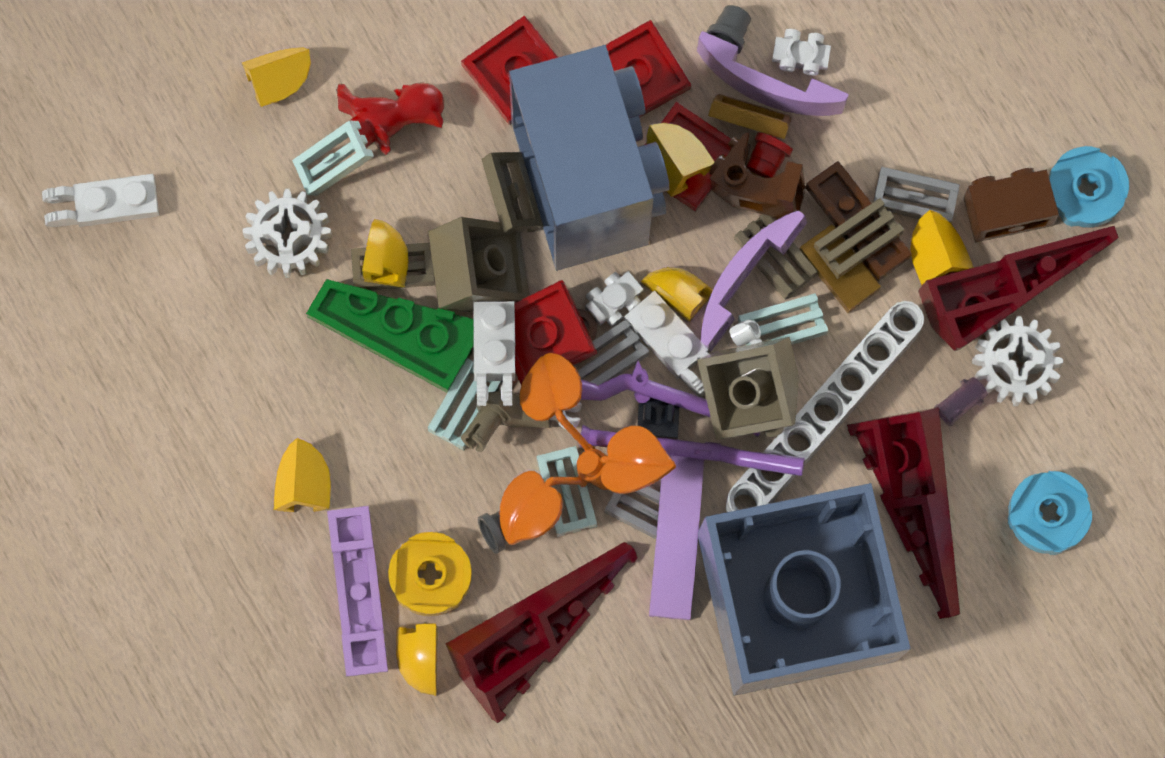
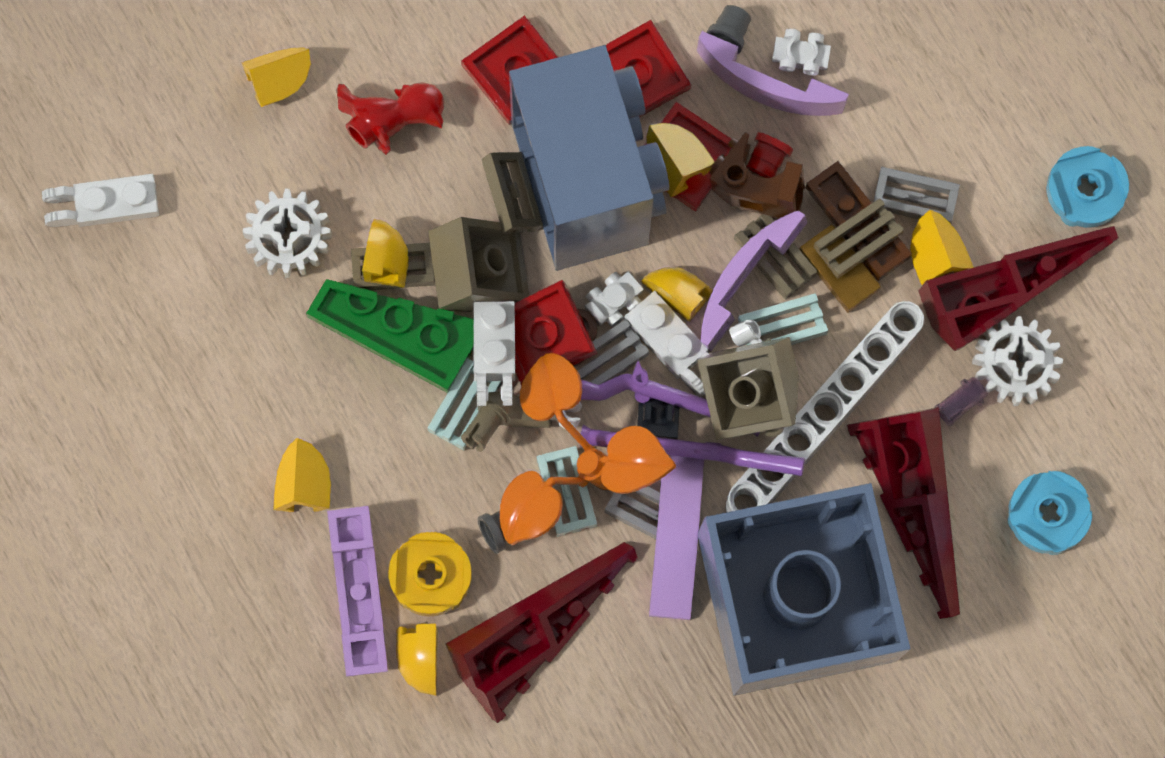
(357, 145): light aqua tile -> none
(750, 116): pearl gold tile -> none
(1010, 204): reddish brown brick -> none

